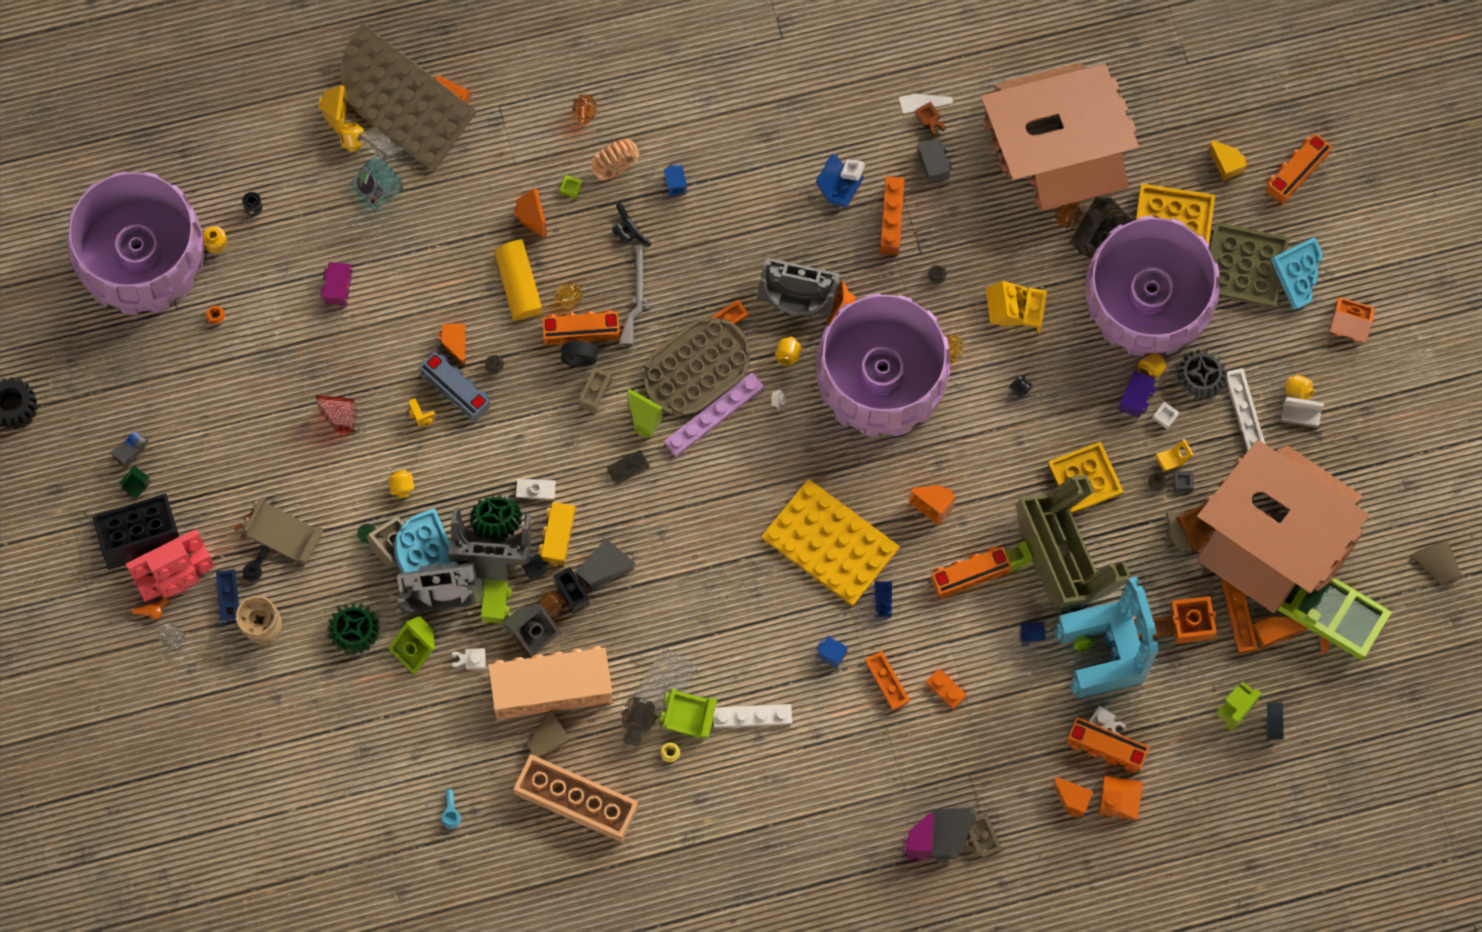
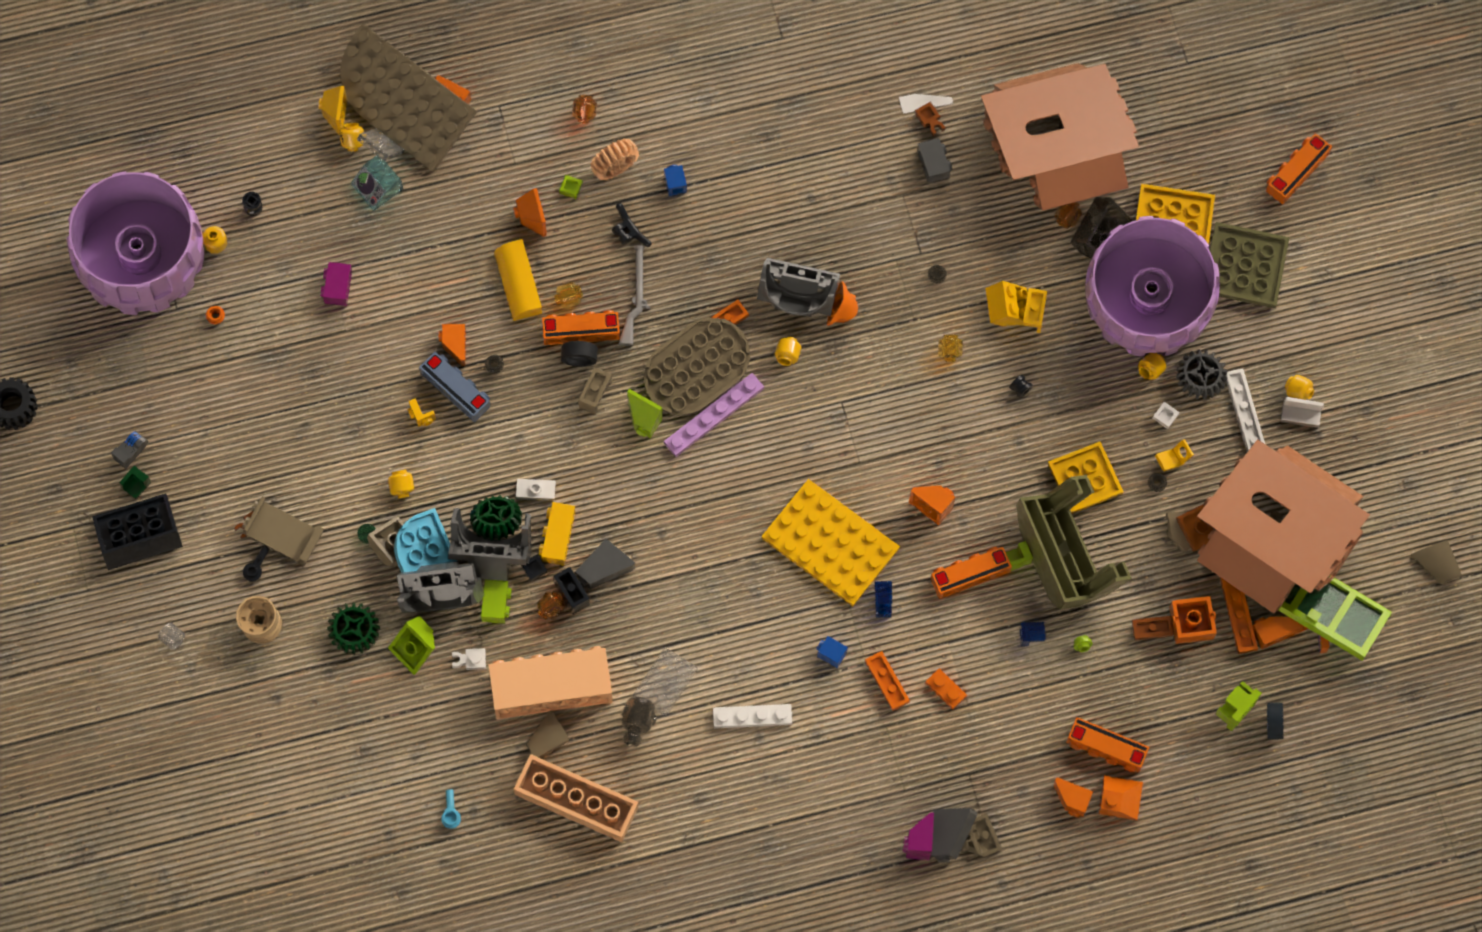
(152, 610): orange animal -> none
(171, 567): coral piece -> none
(227, 594): dark blue plate -> none
(339, 412): clear red slope -> none
(531, 628): dark grey slope -> none
(628, 467): clear smoke plate -> none
(670, 746): light yellow plate -> none
(687, 714): lime panel -> none
(778, 399): white plate -> none
(833, 186): blue bracket -> none
(852, 169): white tile -> none
(890, 335): lavender wheel -> none
(892, 215): orange brick -> none
(1105, 719): white plate -> none
(1128, 657): medium azure bracket -> none
(1136, 395): dark purple brick -> none
(1183, 481): dark grey tile -> none
(1227, 159): yellow slope -> none
(1298, 271): medium azure plate -> none
(1352, 320): orange slope -> none

